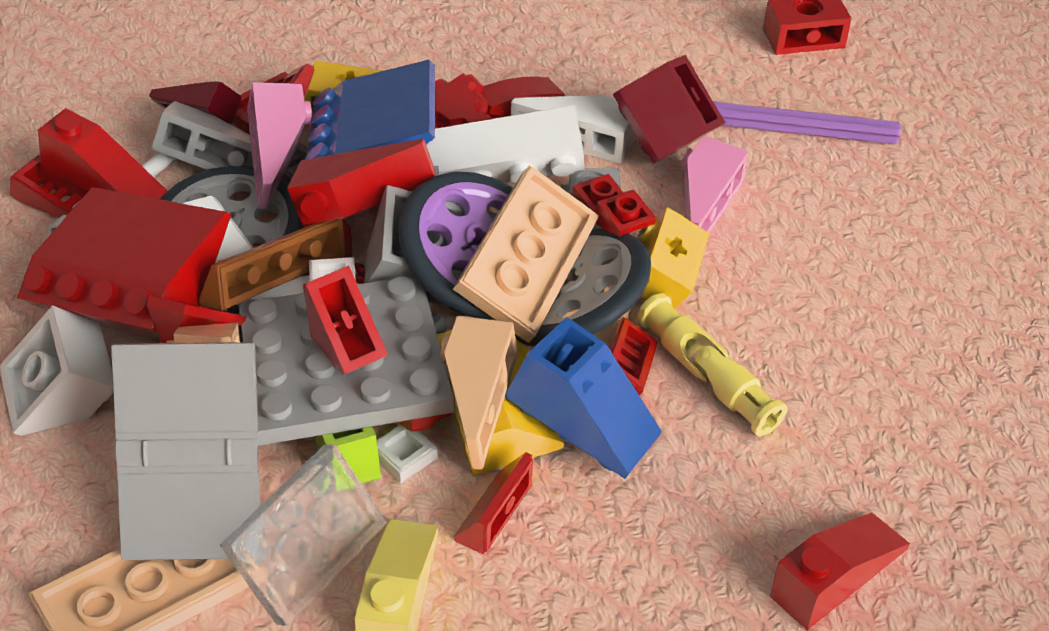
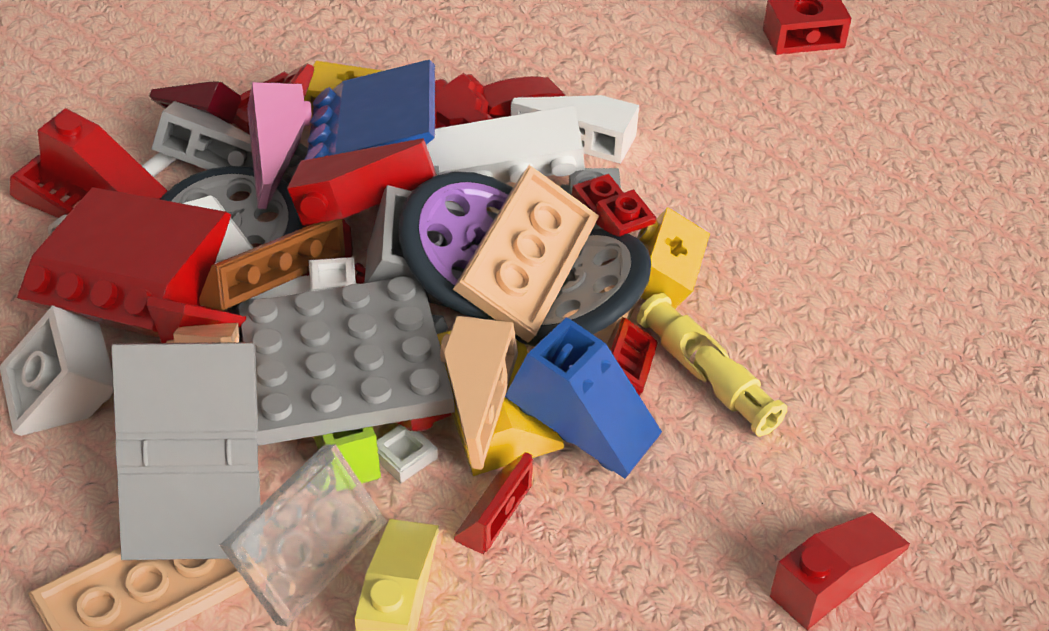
(342, 321): red slope -> none
(668, 109): dark red slope -> none
(711, 180): bright pink slope -> none
(809, 123): medium lavender axle -> none

